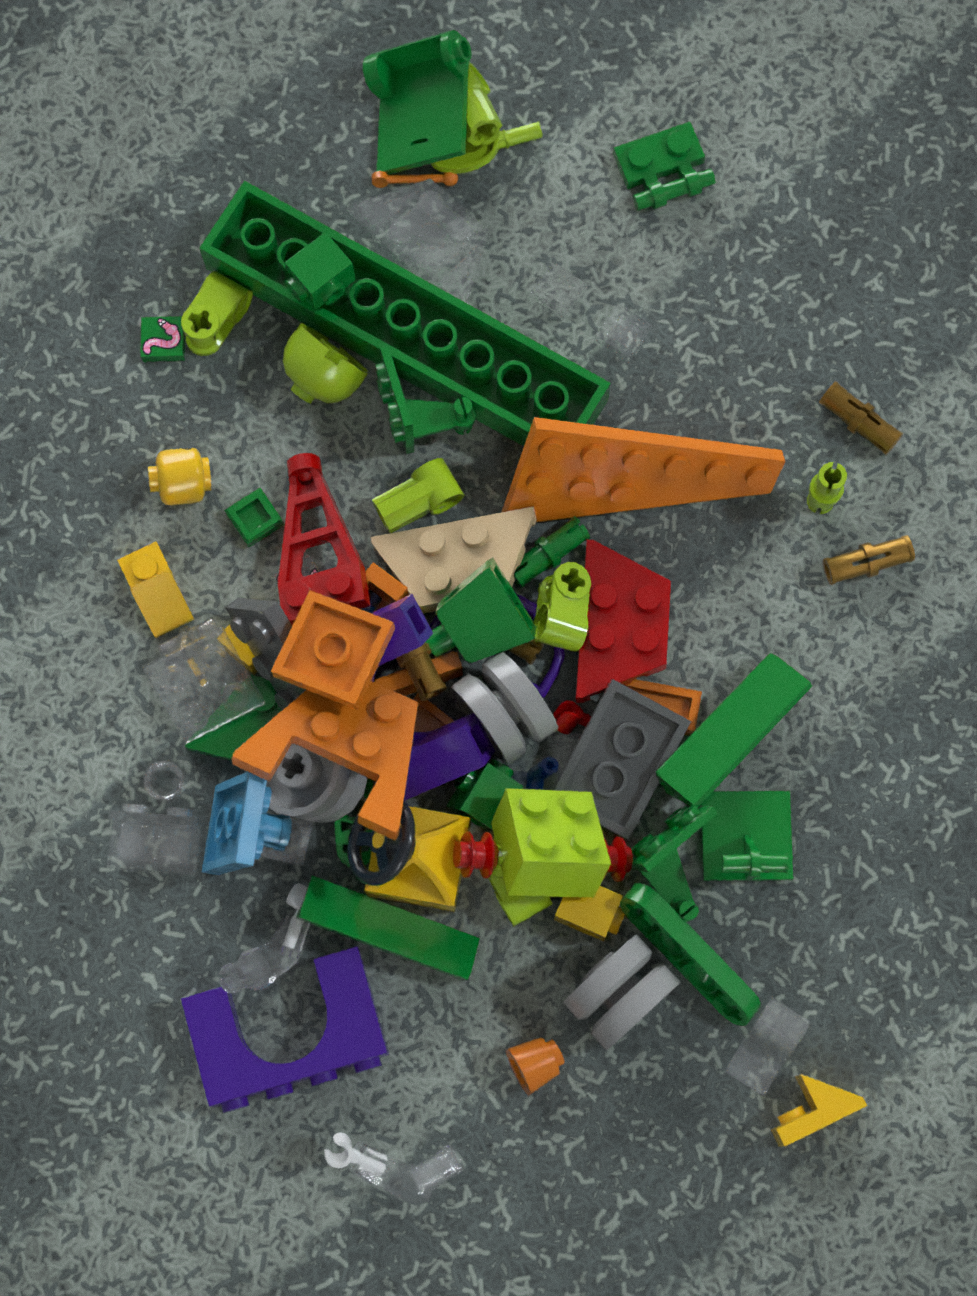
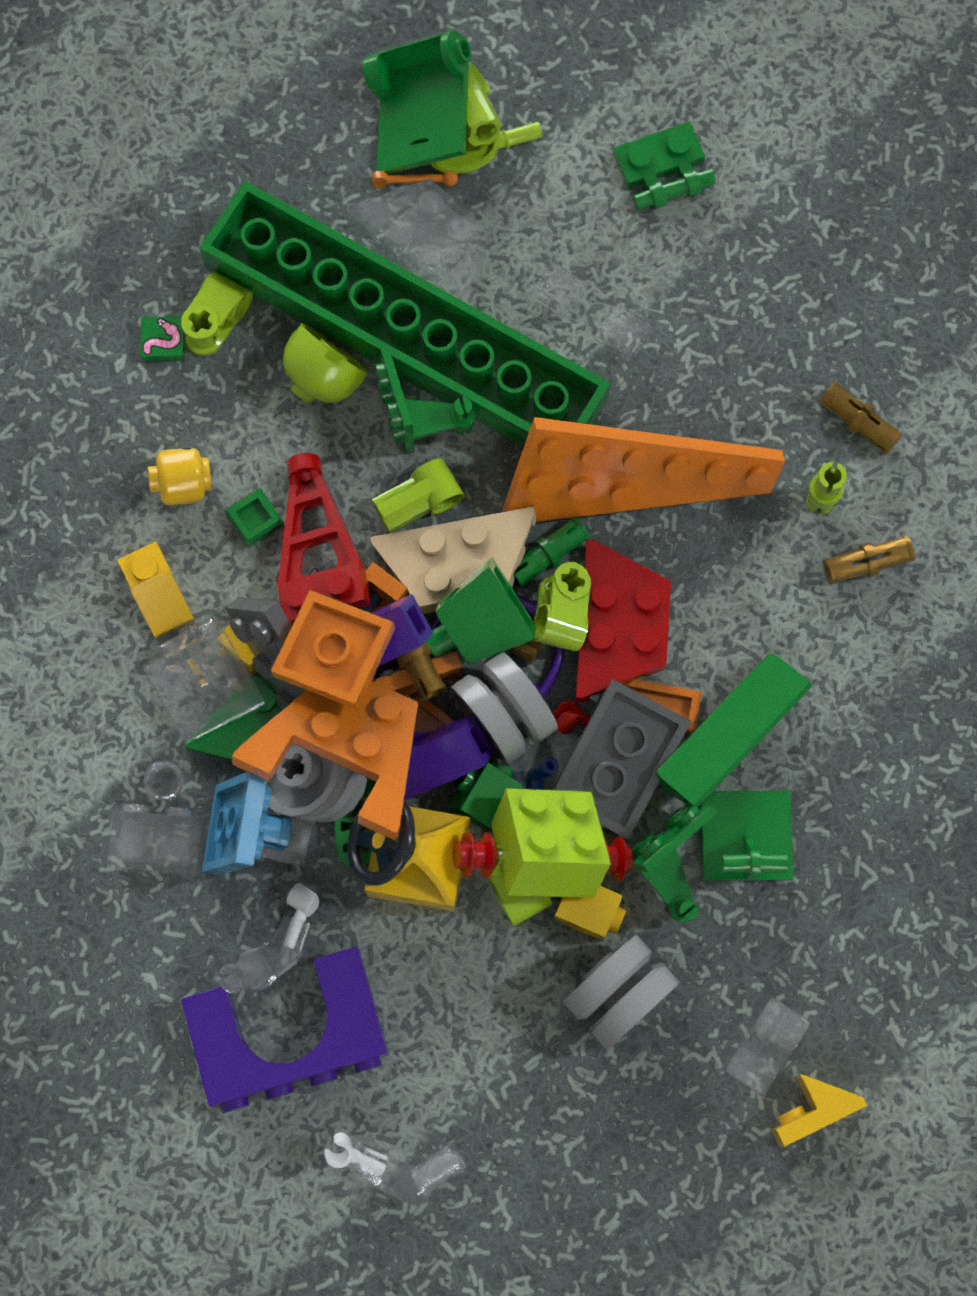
(319, 272): green brick -> none
(388, 928): green slope -> none
(535, 1063): orange hat -> none
(690, 954): green beam -> none

